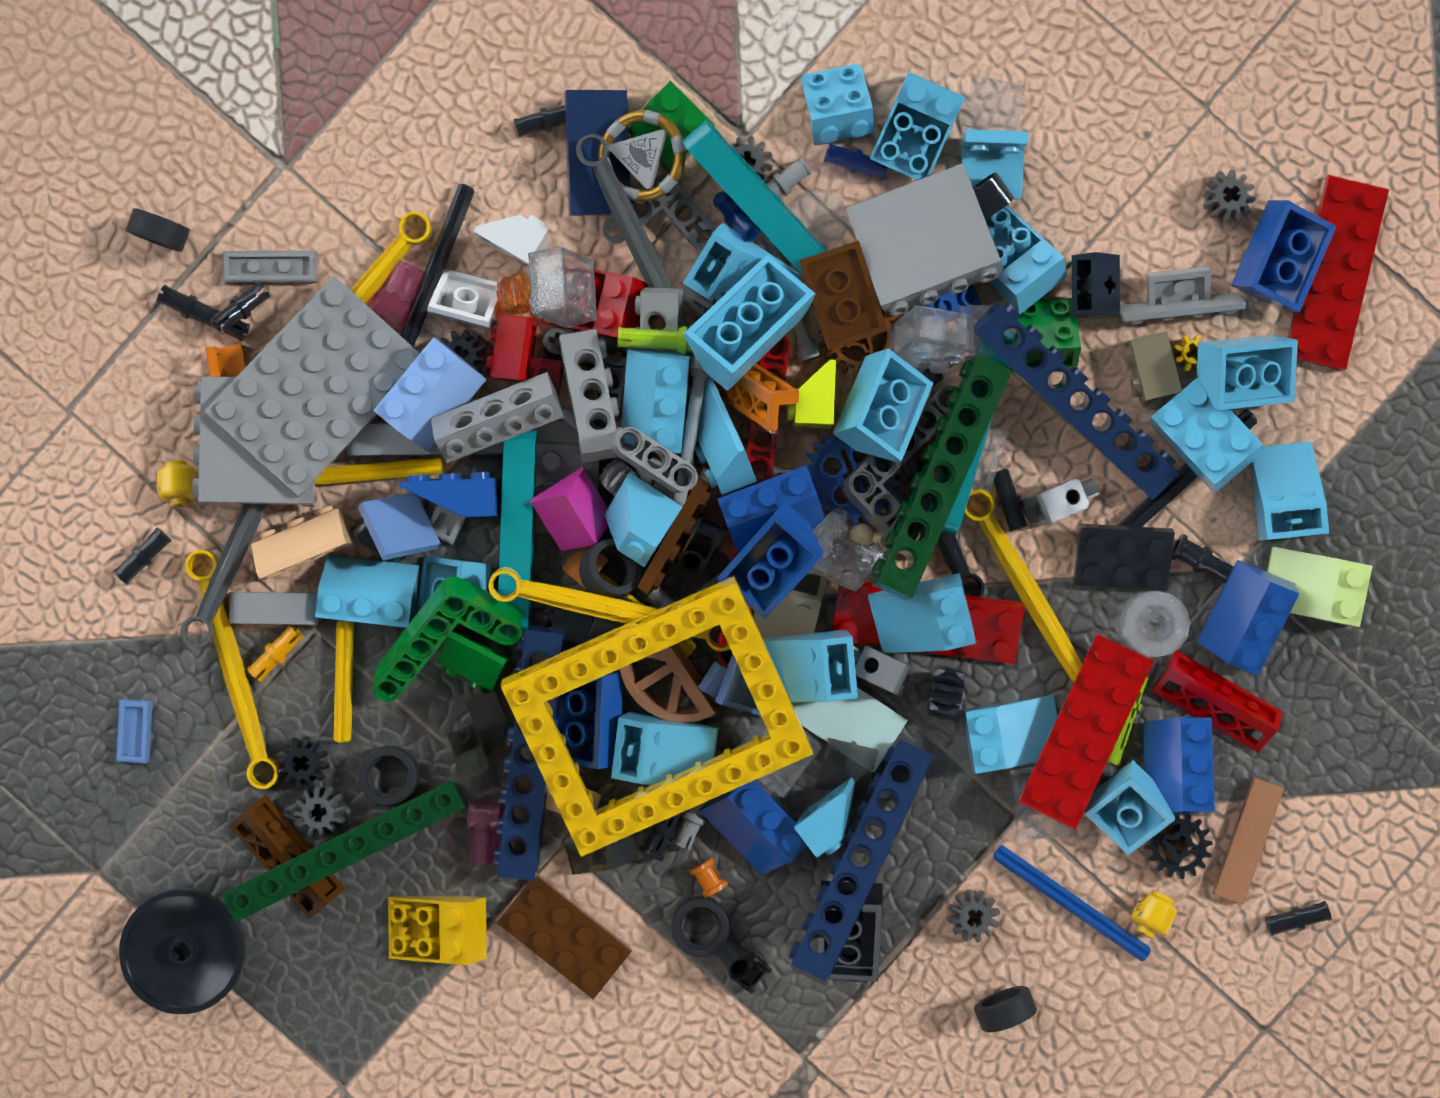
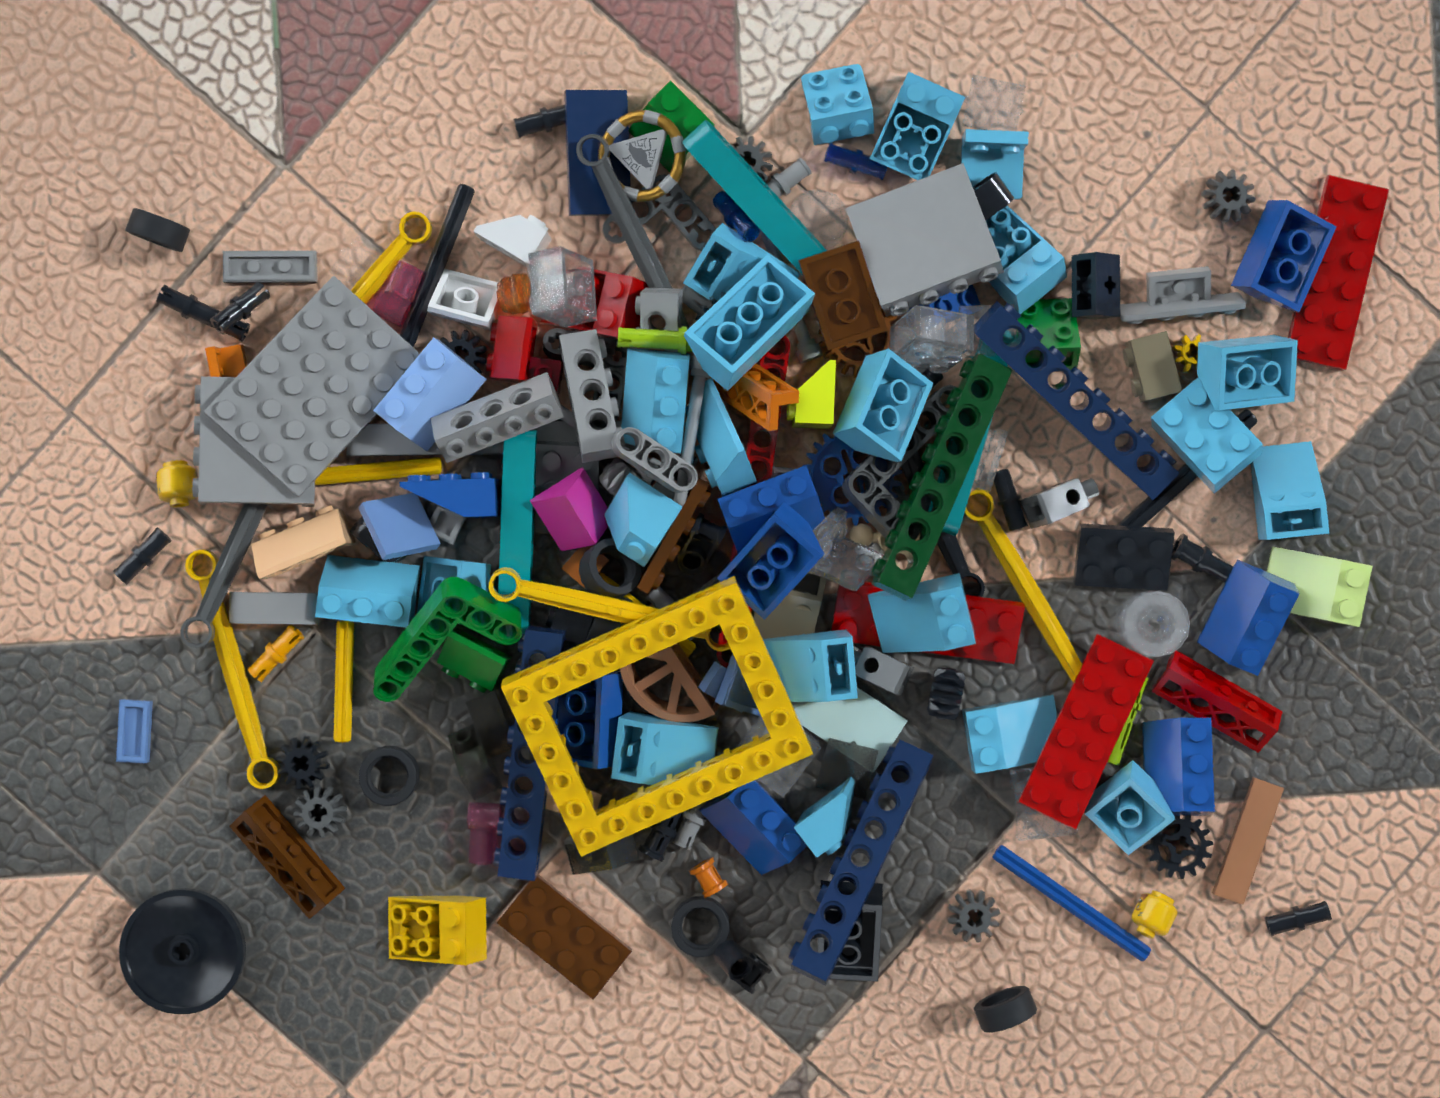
(342, 851): dark green brick -> none

